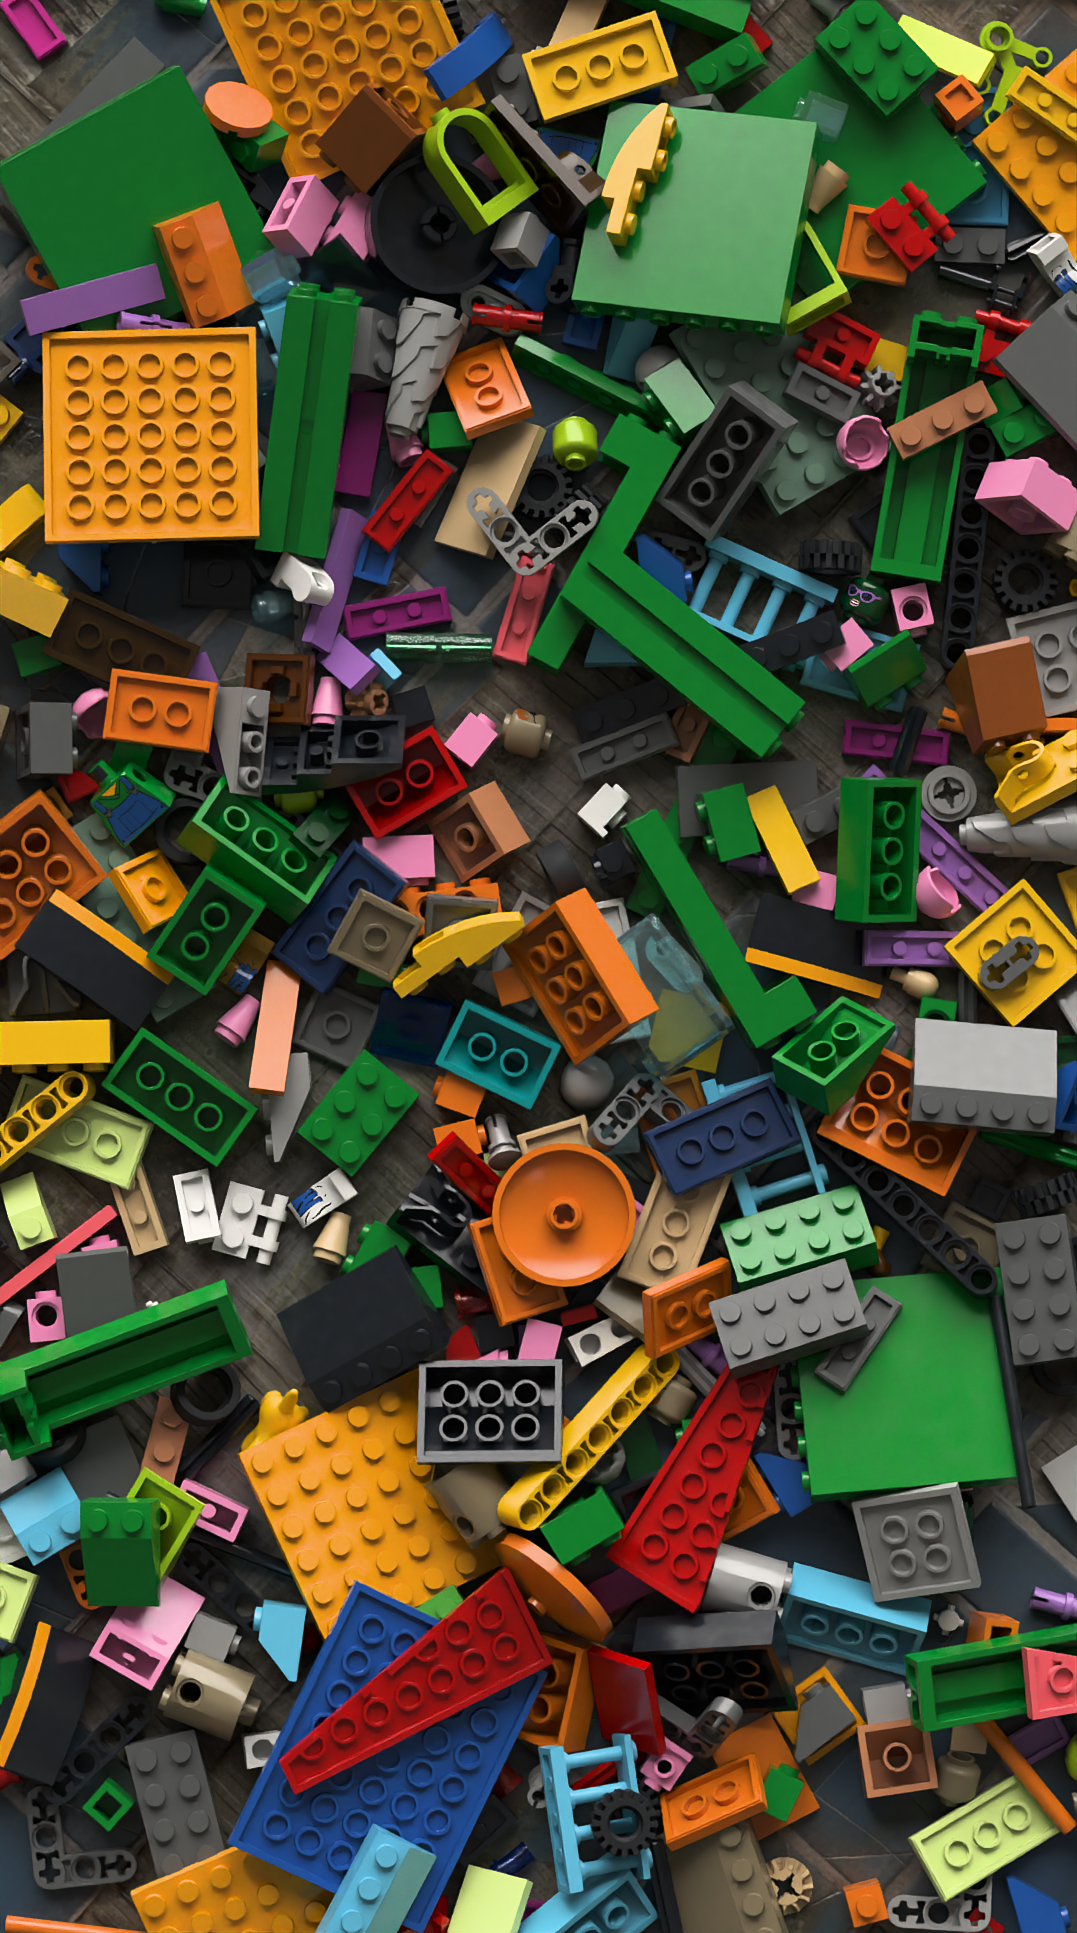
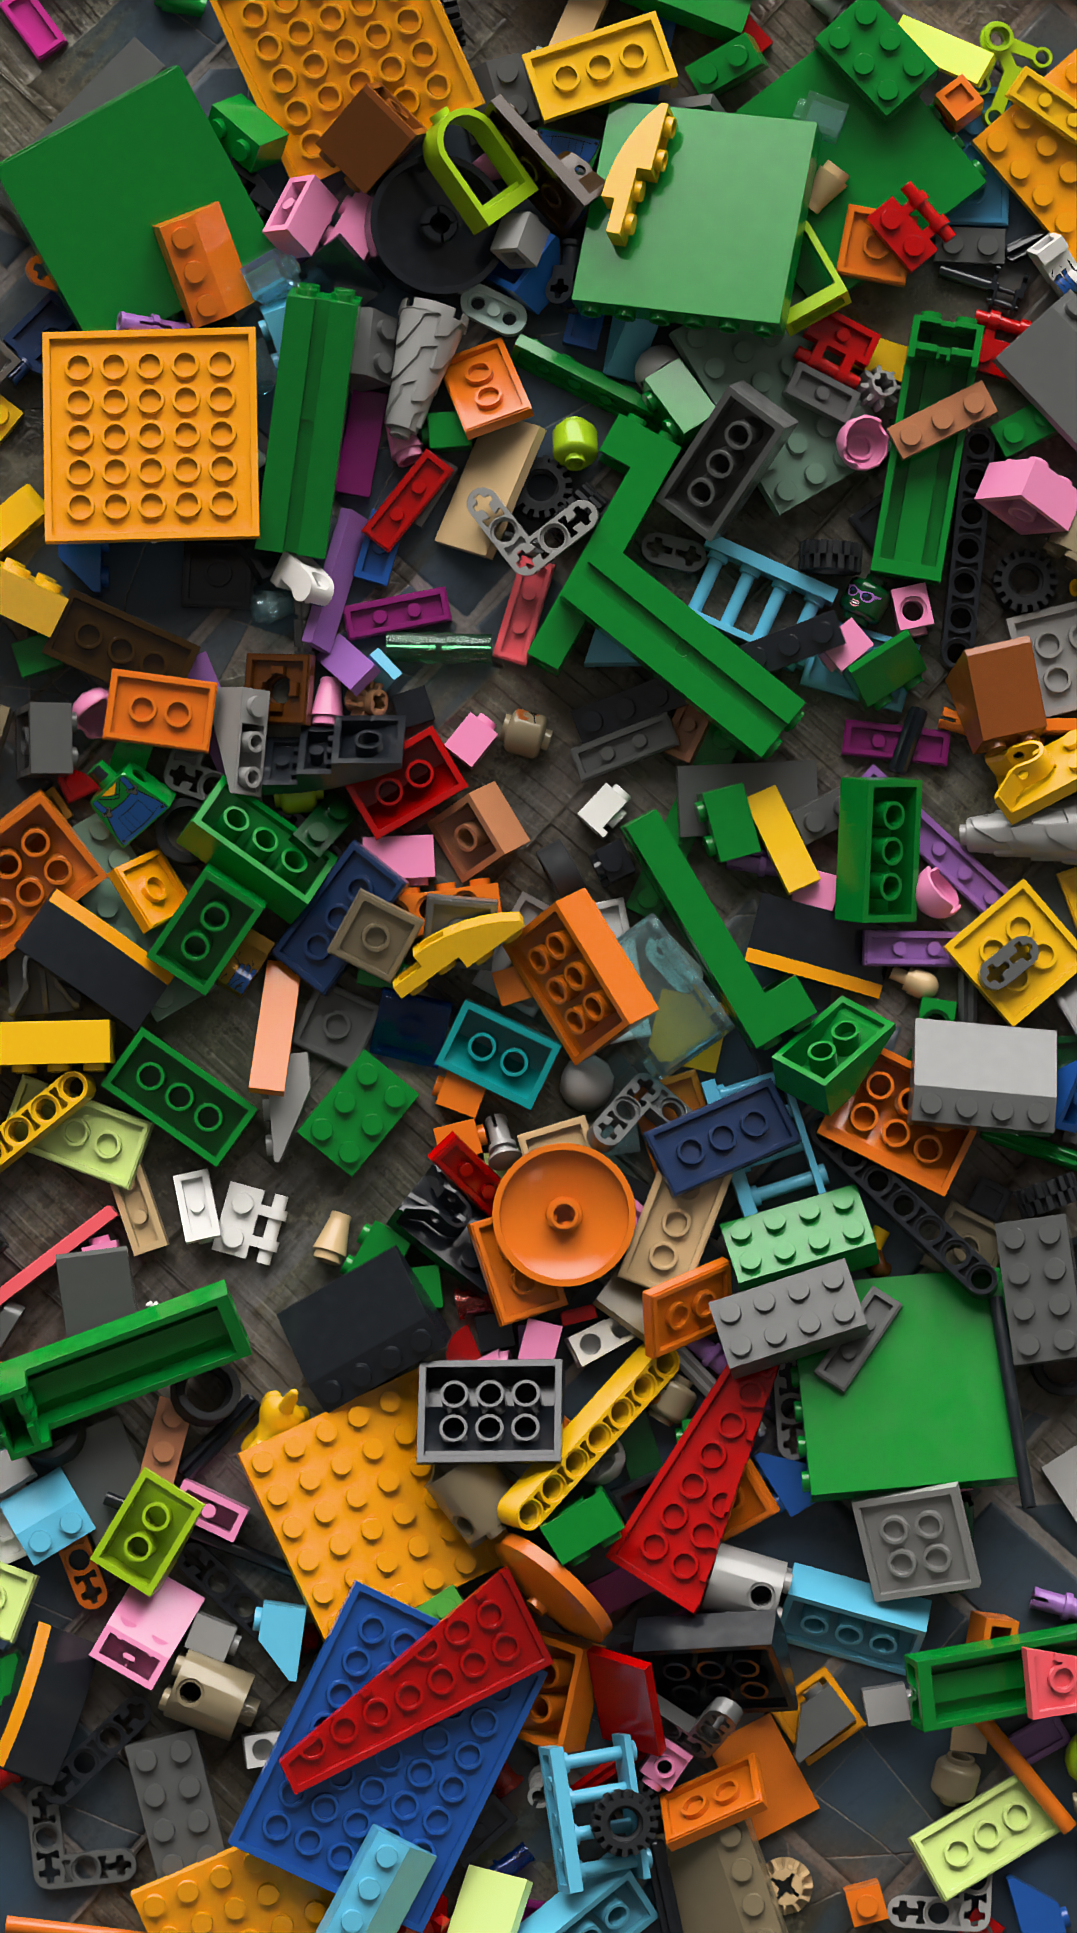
(27, 1211): yellowish green slope -> none
(37, 1330): bright pink brick -> none
(92, 299): medium lavender tile -> none
(109, 1804): green brick -> none
(121, 1550): green slope -> none
(237, 109): orange tile -> none
(238, 1021): bright pink cone -> none
(323, 1198): white leg -> none
(469, 57): blue slope -> none
(507, 318): red pin -> none
(664, 566): blue slope -> none
(781, 1789): green brick -> none
(895, 1758): nougat slope -> none
(948, 1619): white piece -> none
(957, 779): light grey gear -> none
(1006, 399): green brick -> none

